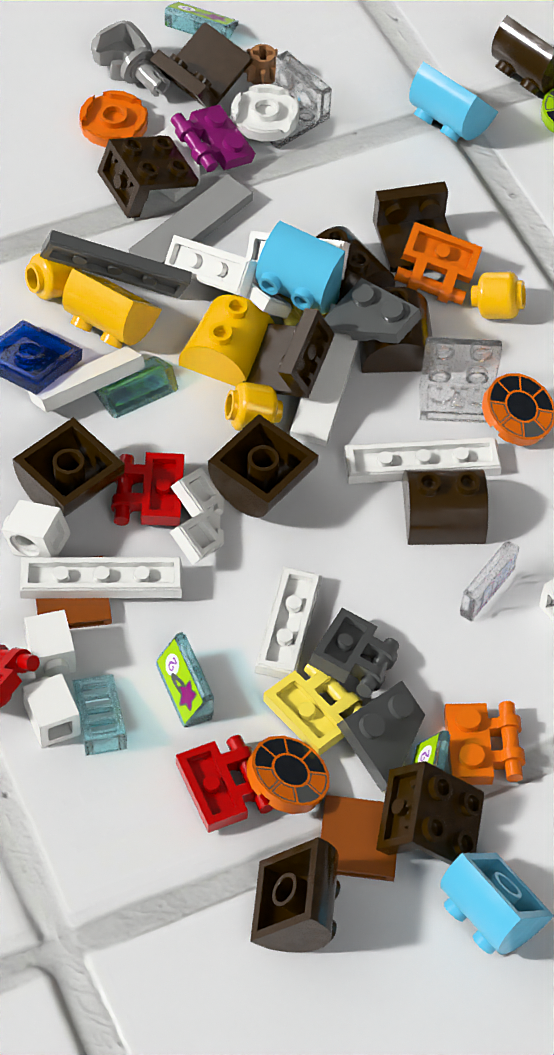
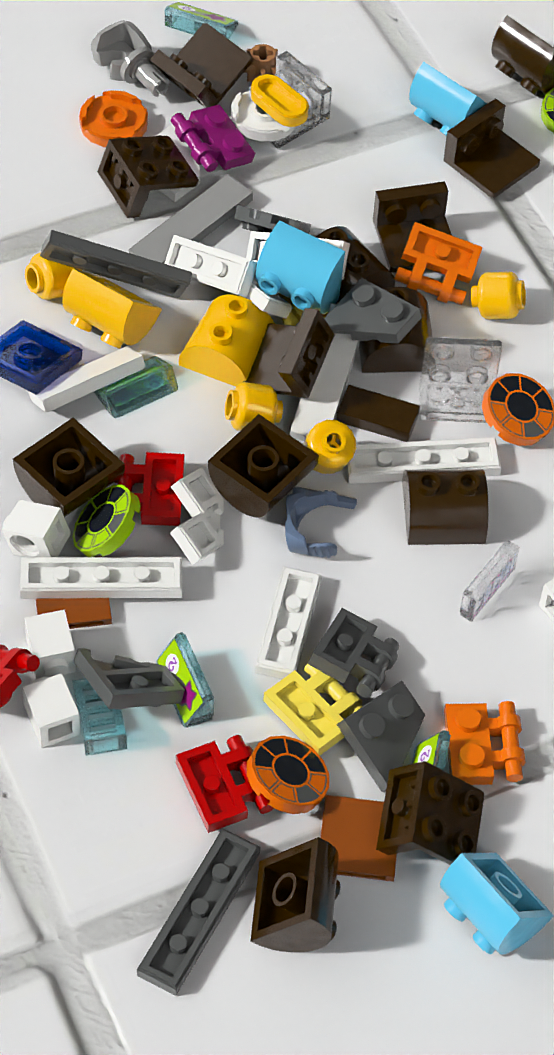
(106, 521): none -> tile
(129, 682): none -> dark grey wing
(198, 912): none -> dark grey tile
(256, 220): none -> dark grey wing
(279, 100): none -> yellow tile
(297, 506): none -> sand blue helmet
(332, 434): none -> yellow head
(378, 413): none -> dark brown tile
(486, 153): none -> dark brown bracket

